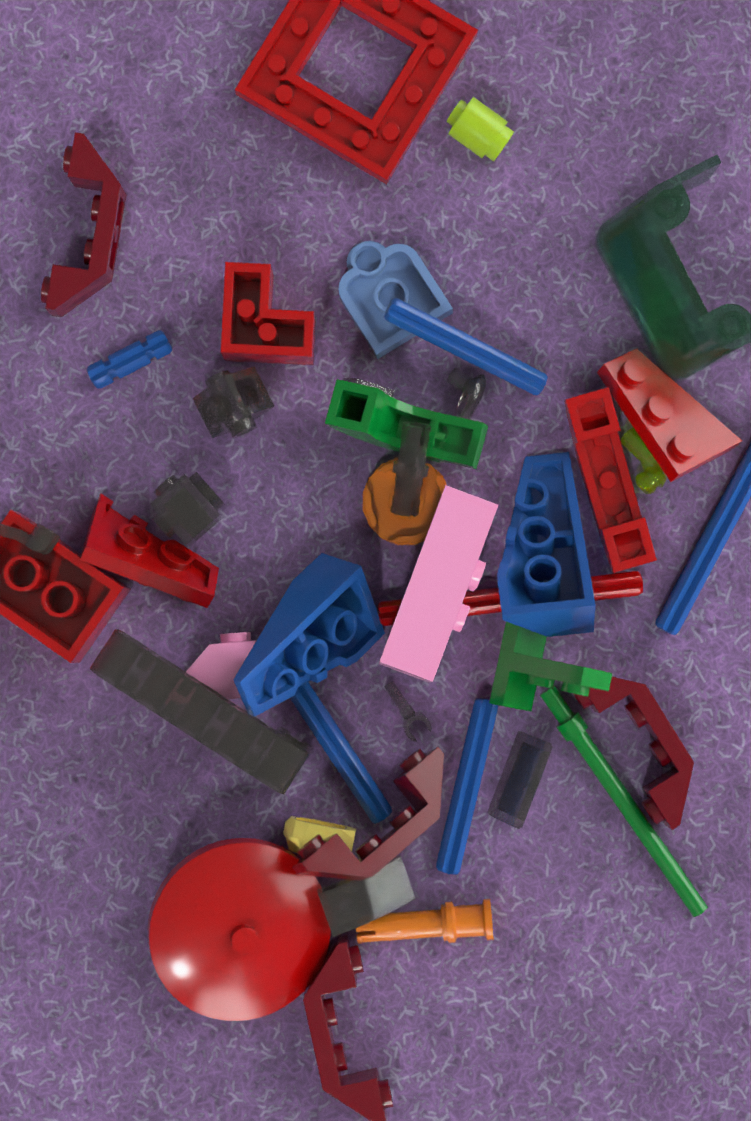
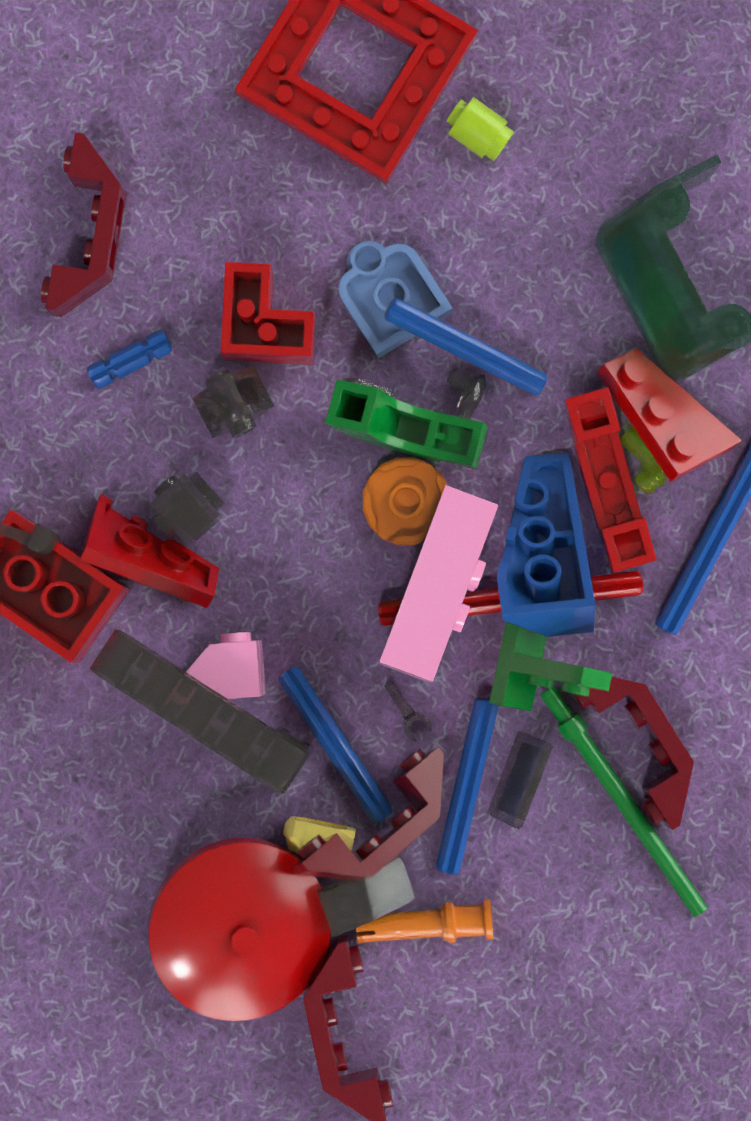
(318, 625): blue wedge -> none
(410, 468): clear smoke pin -> none

